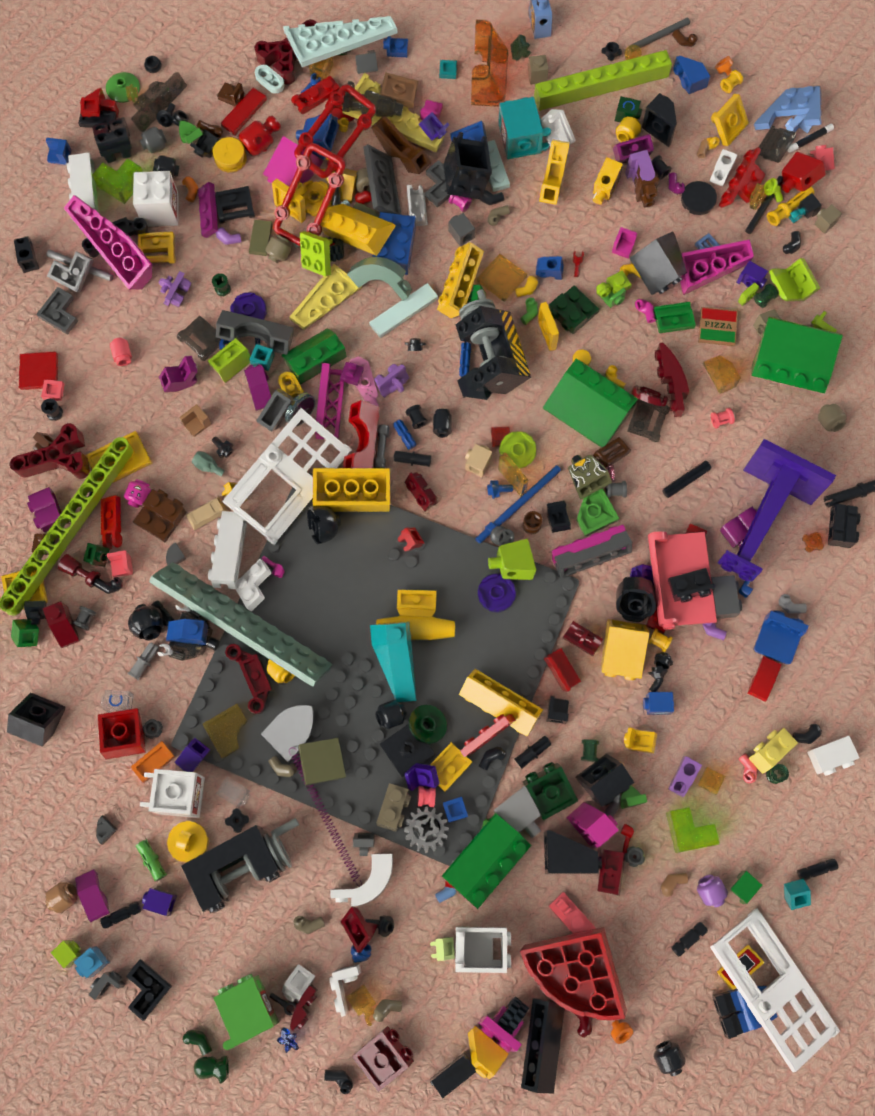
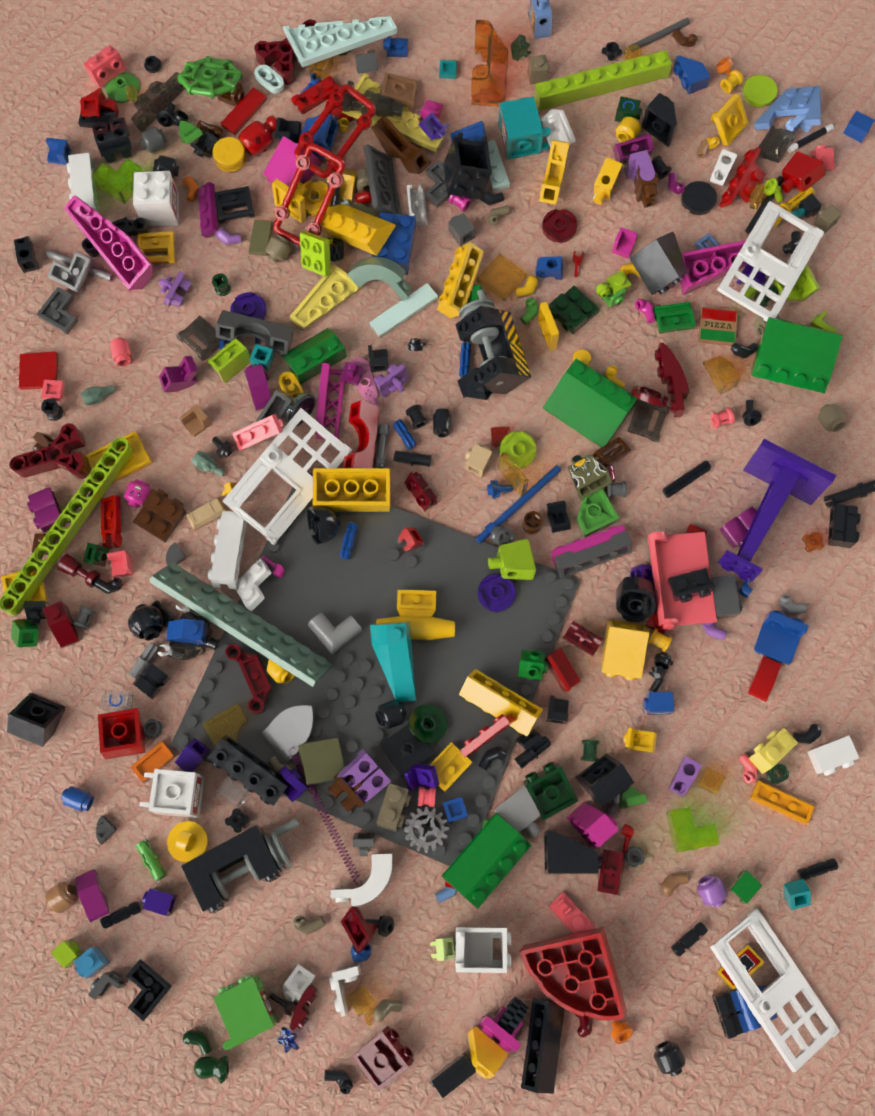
(77, 799): none -> blue brick
(96, 394): none -> sand green piece
(105, 66): none -> coral brick
(151, 680): none -> black wheel
(210, 76): none -> bright green plate
(249, 770): none -> black brick
(258, 432): none -> coral plate
(288, 129): none -> black panel
(297, 787): none -> dark purple bracket
(334, 637): none -> light grey brick
(348, 540): none -> blue axle
(360, 780): none -> medium lavender hips
(378, 359): none -> black panel
(530, 740): none -> black tile
(532, 665): none -> green brick
(559, 225): none -> dark red tile
(742, 351): none -> black arm
(751, 417): none -> black plate
(759, 91): none -> lime tile
(768, 264): none -> white door
(782, 802): none -> light orange tile
(858, 126): none -> blue panel

